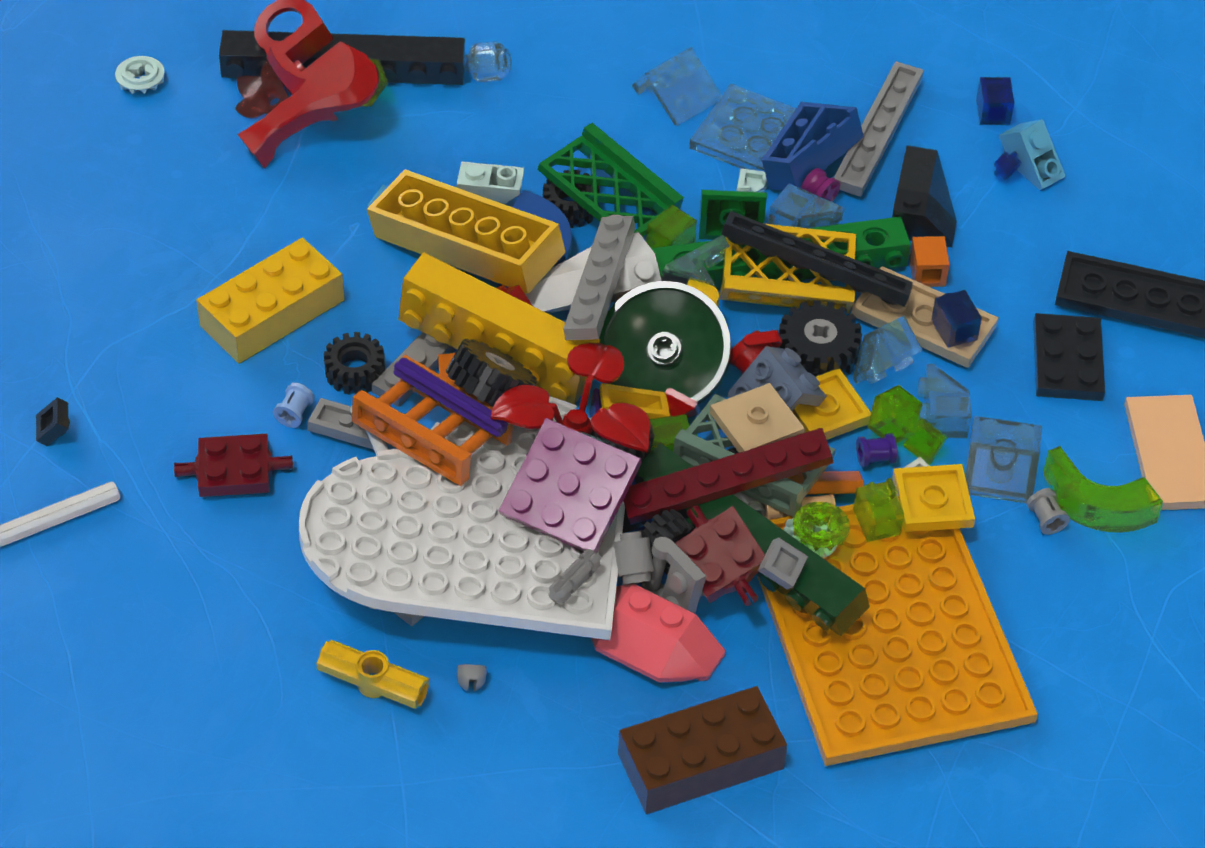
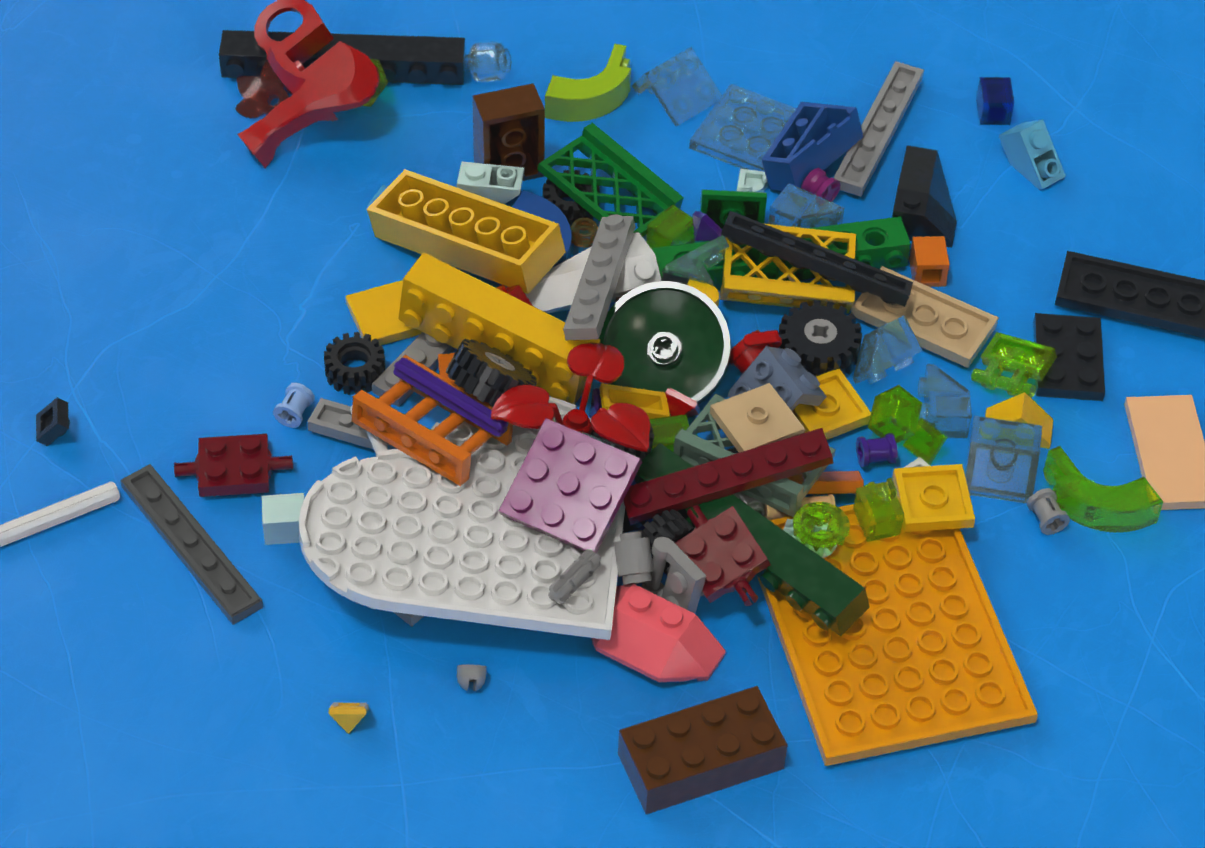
(134, 67): light aqua gear -> none
(192, 544): none -> dark grey tile
(270, 300): yellow brick -> none
(281, 518): none -> light aqua brick
(348, 714): none -> yellow slope
(377, 313): none -> yellow tile
(389, 680): yellow piece -> none
(510, 129): none -> reddish brown brick
(583, 232): none -> clear orange plate
(591, 97): none -> lime arch
(704, 227): none -> dark purple slope
(782, 563): light grey plate -> none
(956, 318): clear blue brick -> none
(1007, 165): clear blue plate -> none
(1015, 356): none -> clear neon green plate
(1024, 410): none -> yellow slope

